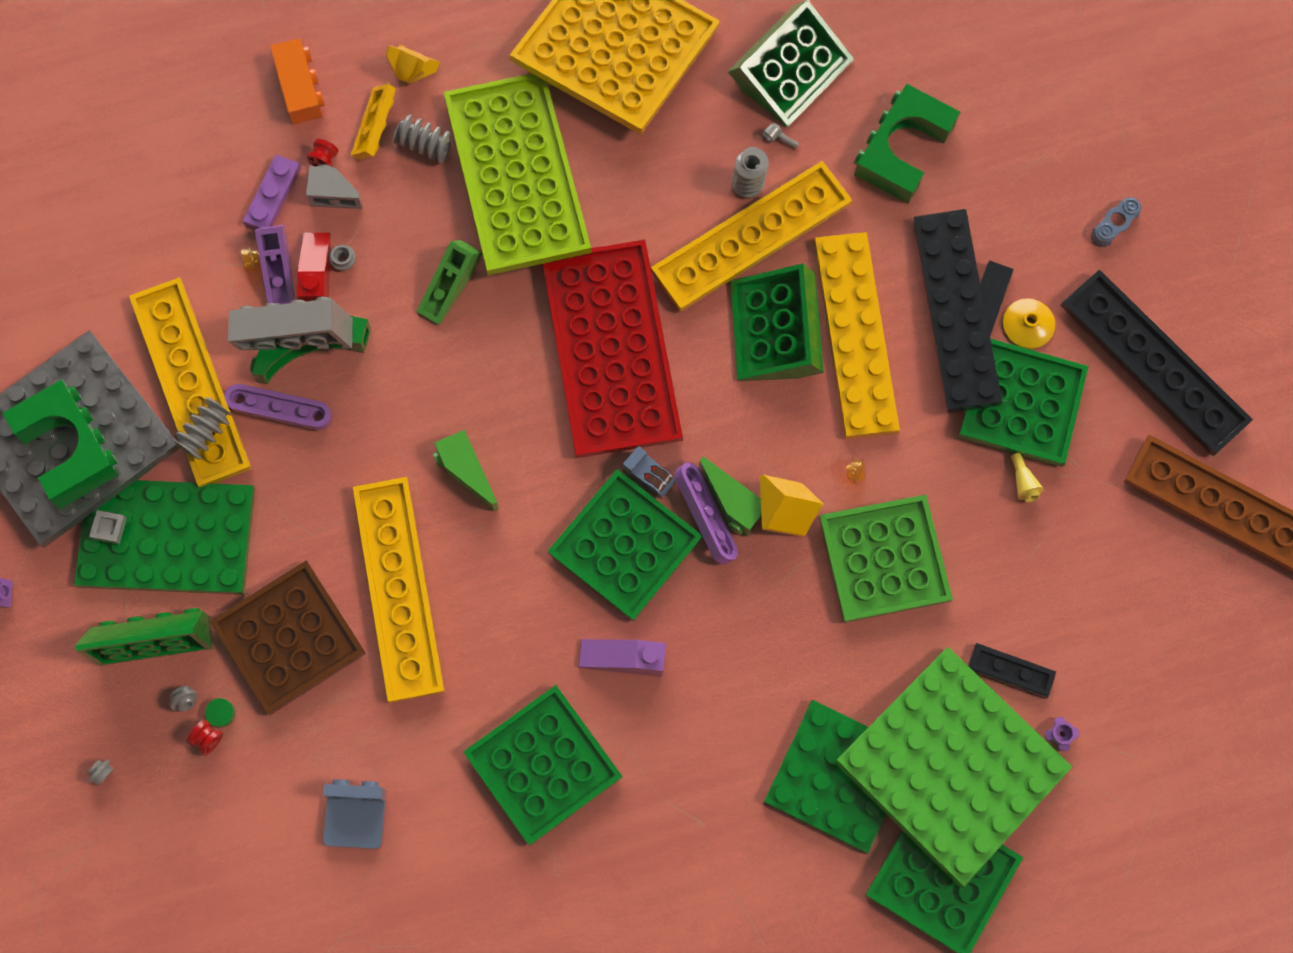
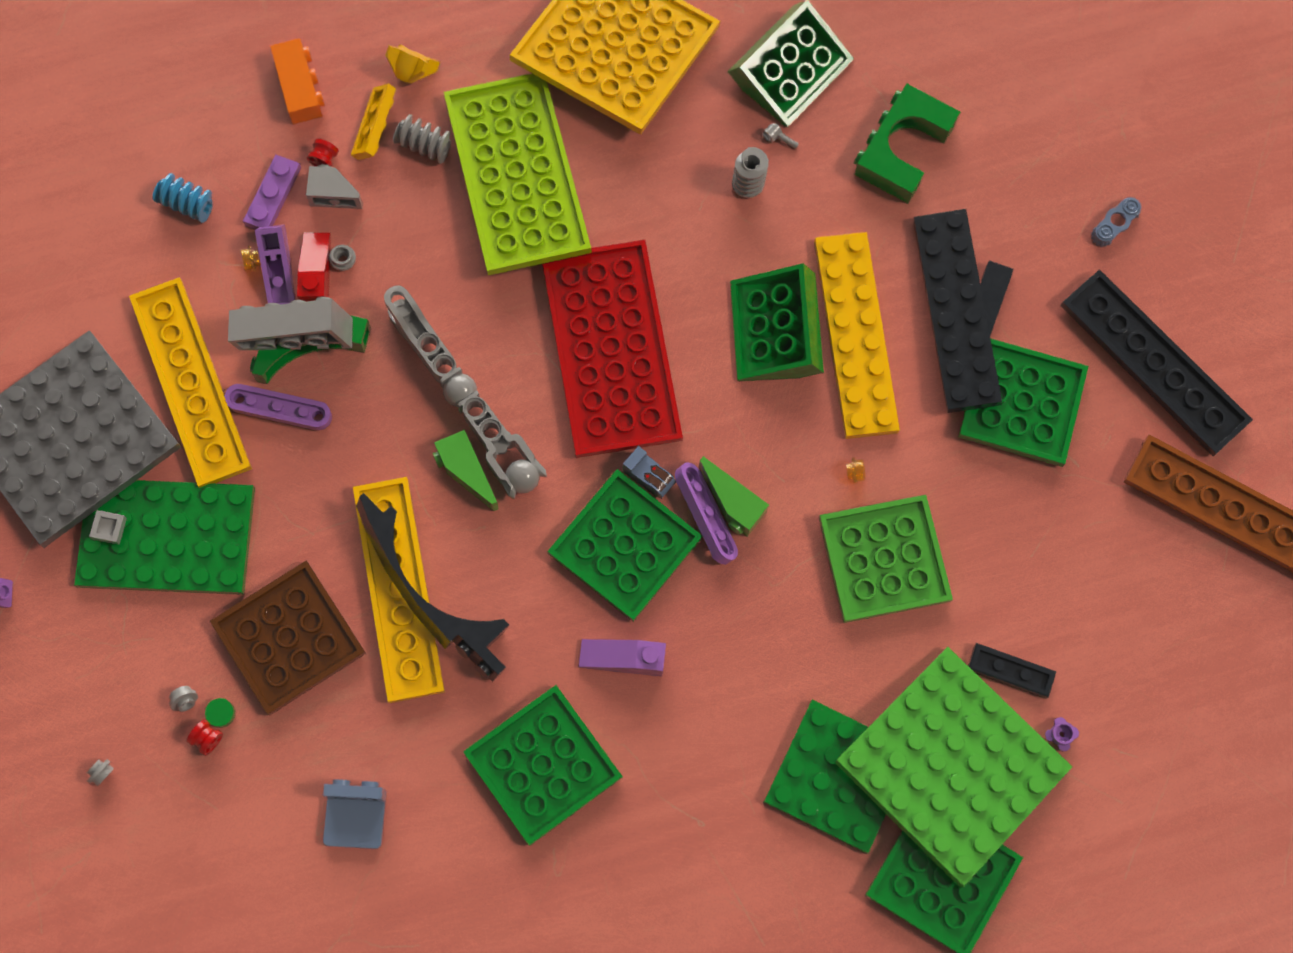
(89, 464): green arch -> none
(147, 638): green slope -> none
(184, 198): none -> dark azure piece
(202, 428): light grey piece -> none
(449, 280): bright green slope -> none
(462, 392): none -> light grey piece
(470, 636): none -> black slope
(751, 236): yellow plate -> none
(787, 506): yellow slope -> none
(1022, 332): yellow dish -> none
(1027, 485): light yellow cone -> none

